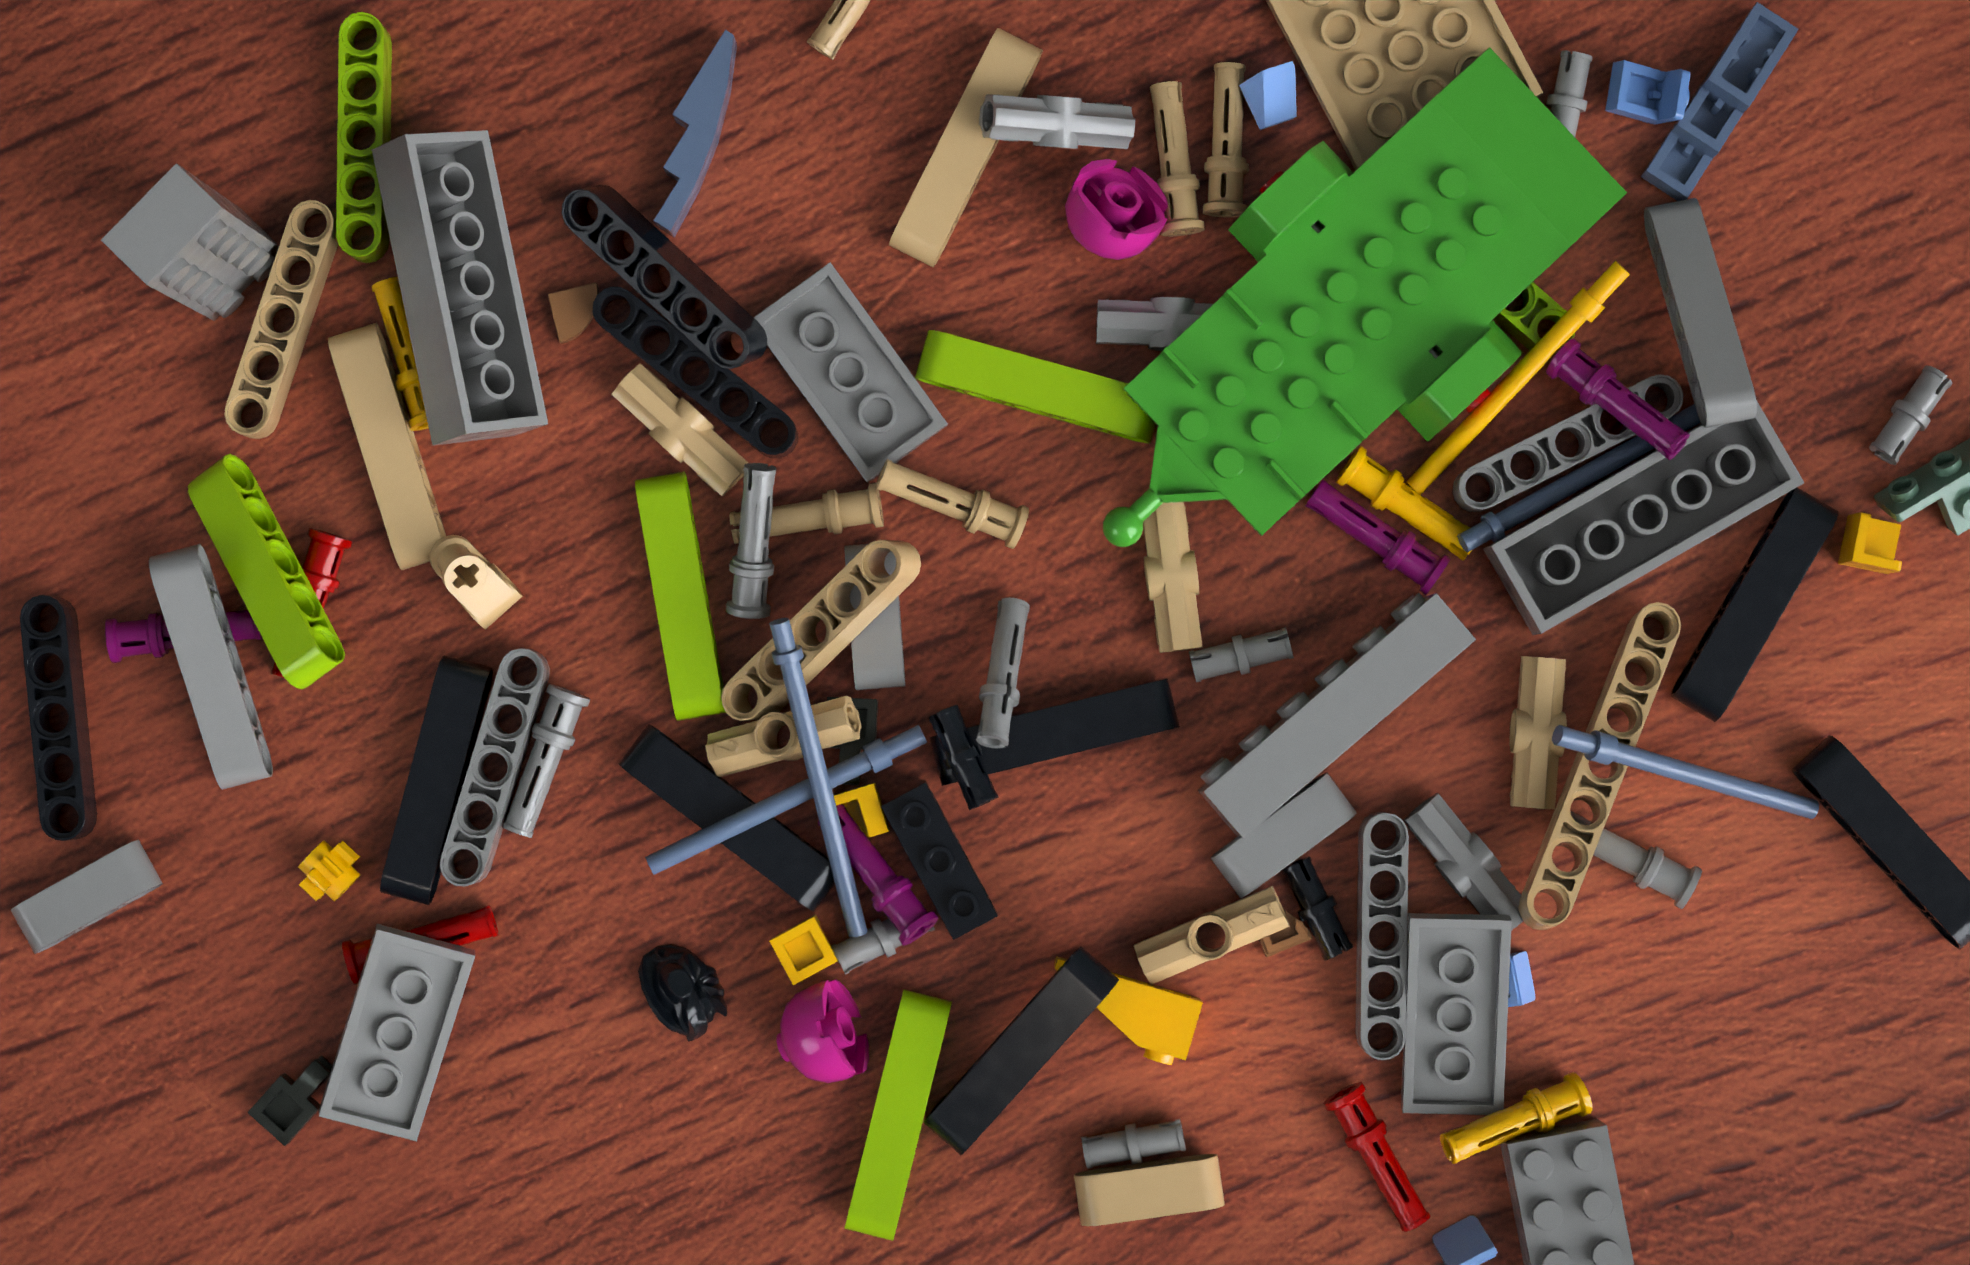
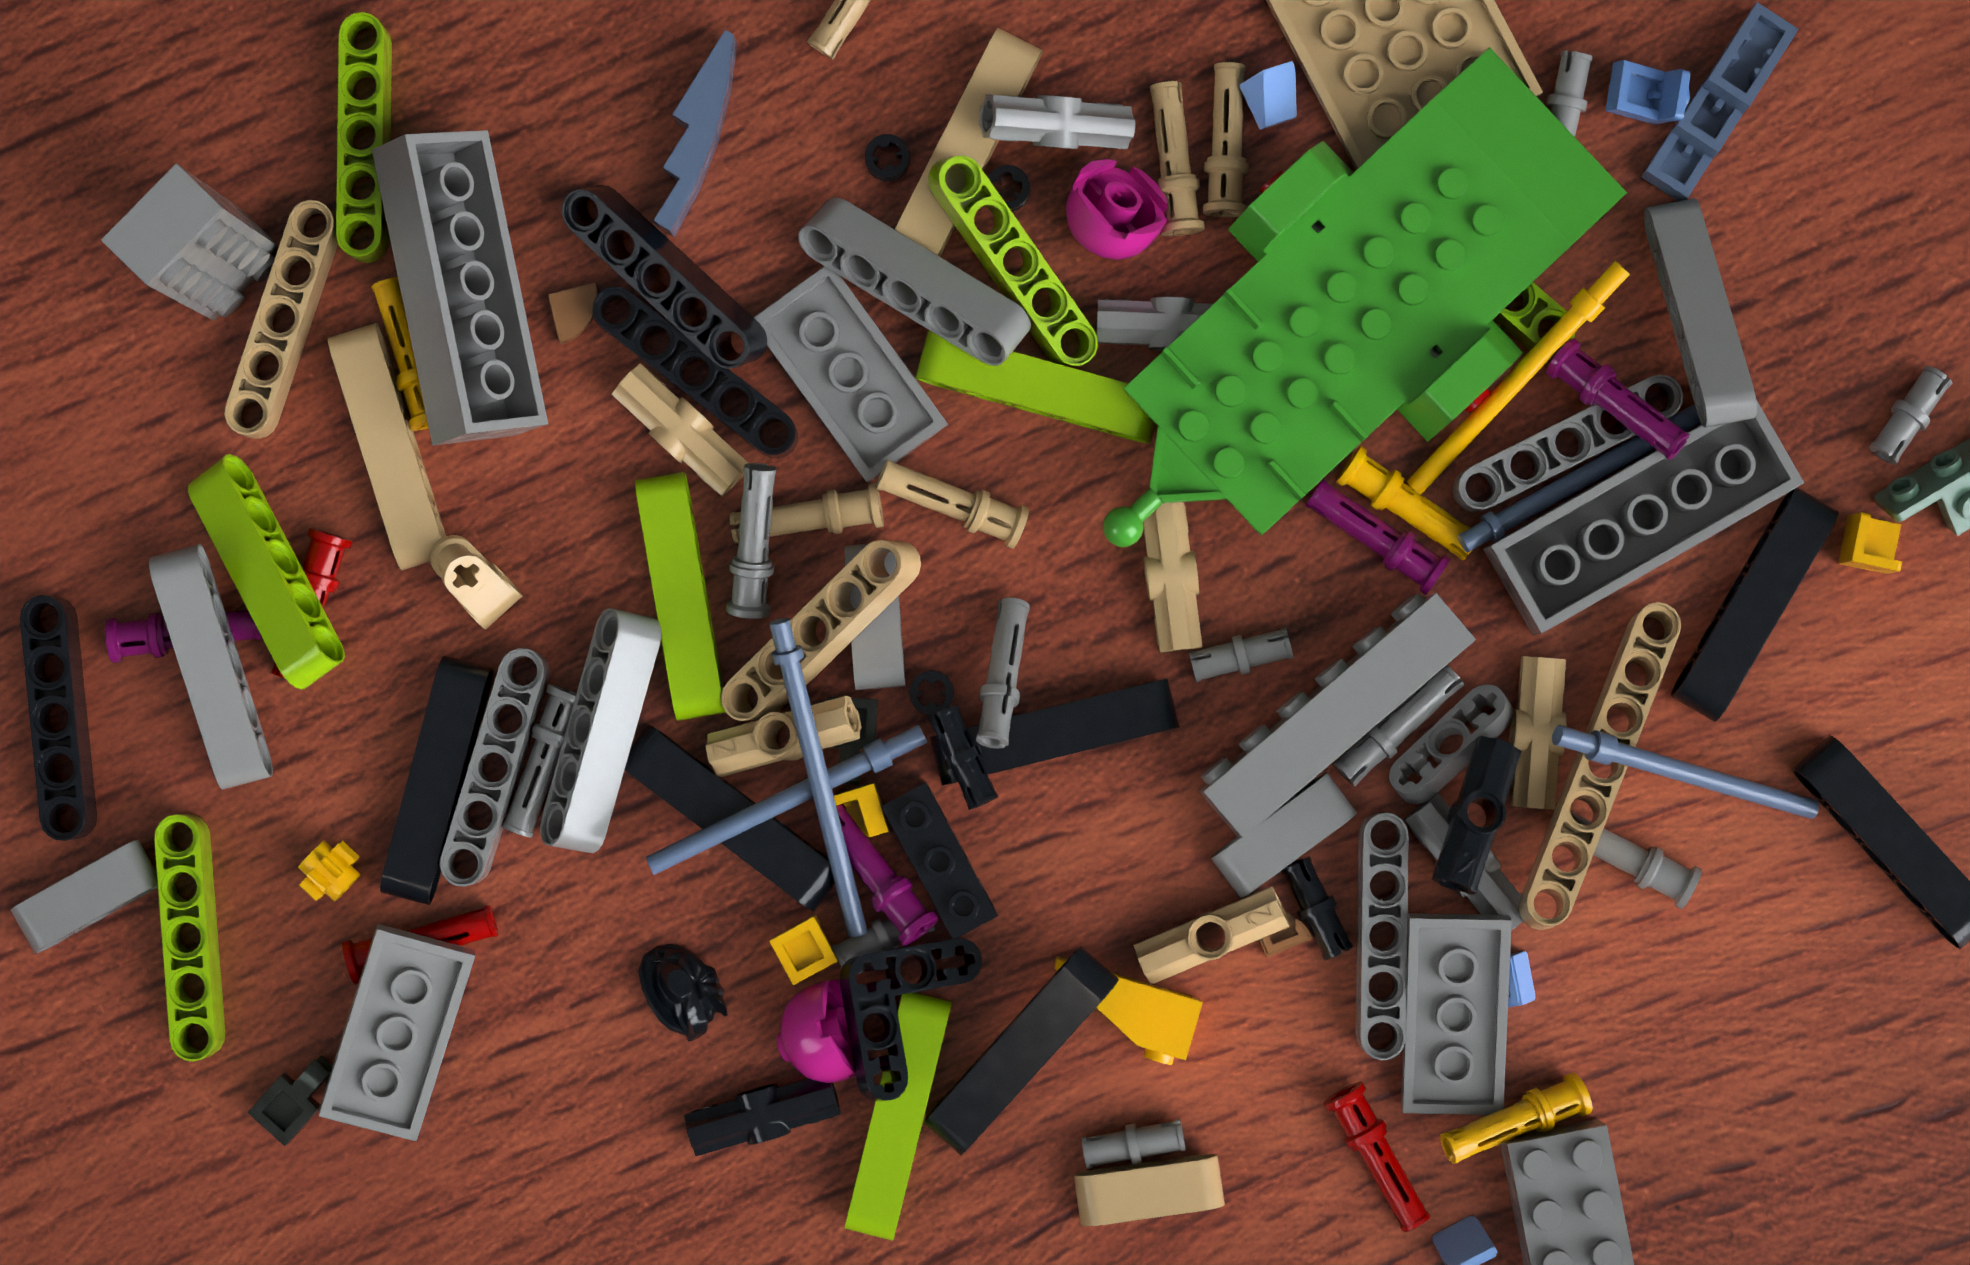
(178, 959): none -> lime beam
(600, 731): none -> beam
(761, 1114): none -> black piece
(880, 999): none -> black beam
(883, 143): none -> black bush
(914, 281): none -> light grey beam
(932, 677): none -> black bush
(990, 251): none -> lime beam
(1019, 178): none -> black bush
(1395, 727): none -> light grey pin
(1450, 764): none -> light grey beam
(1466, 844): none -> black piece

